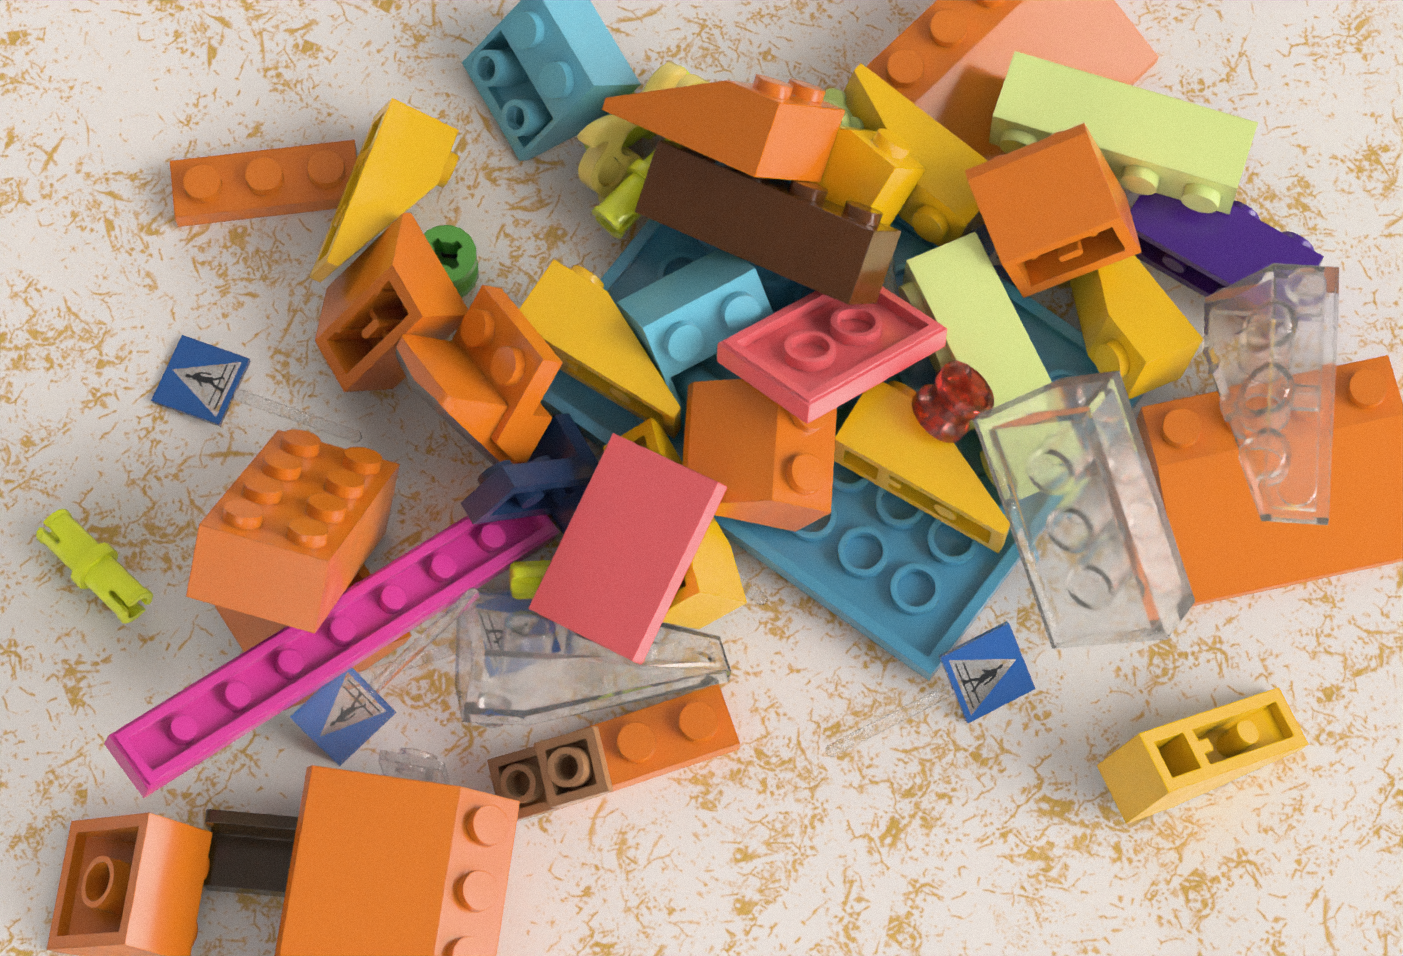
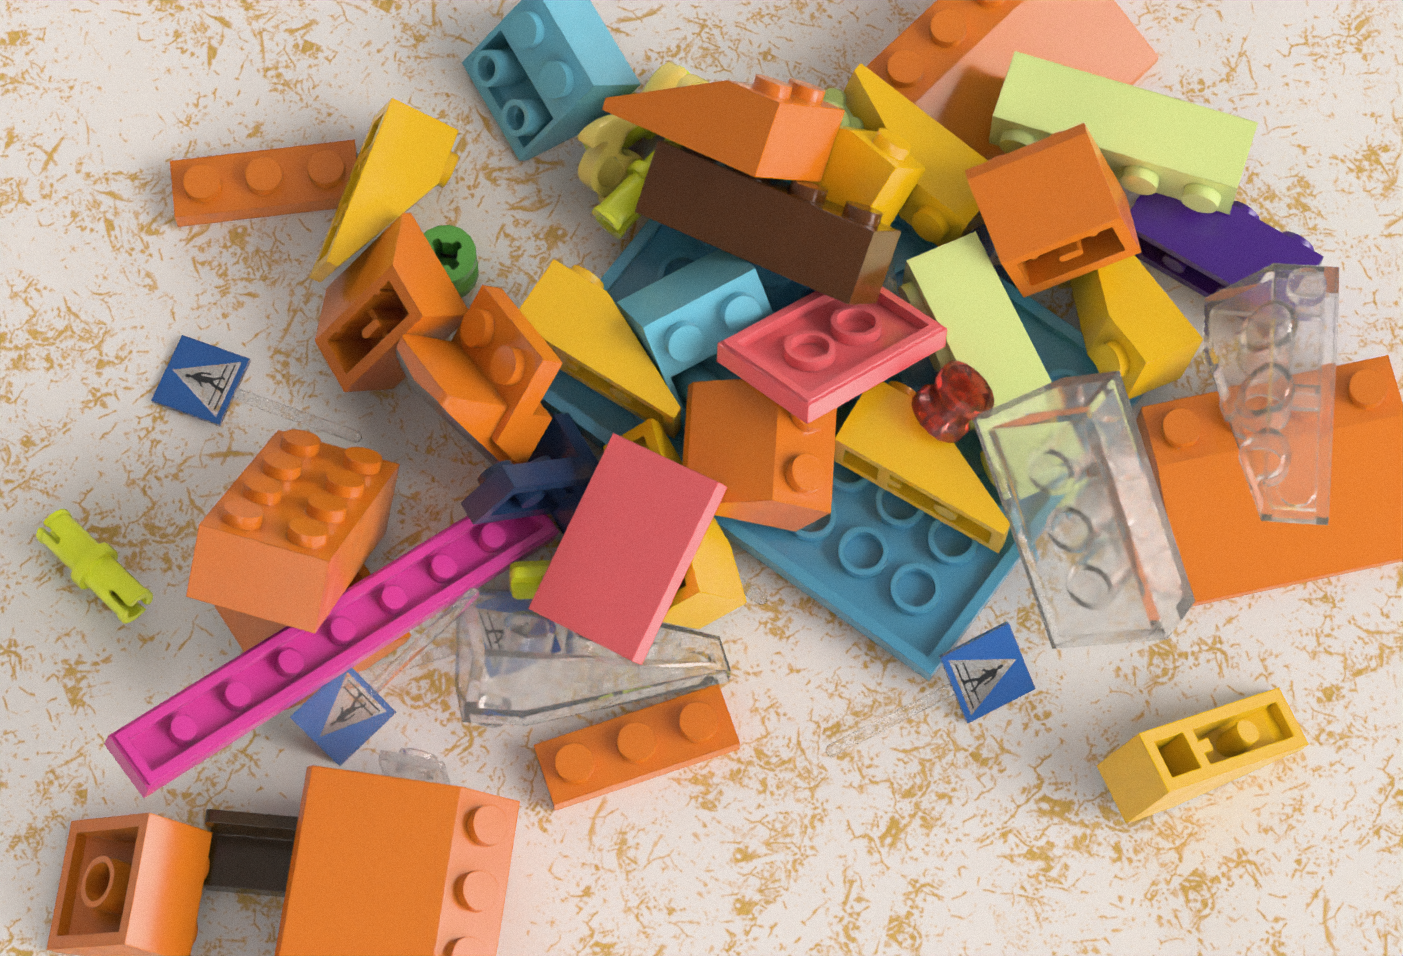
(553, 773): medium nougat slope -> none

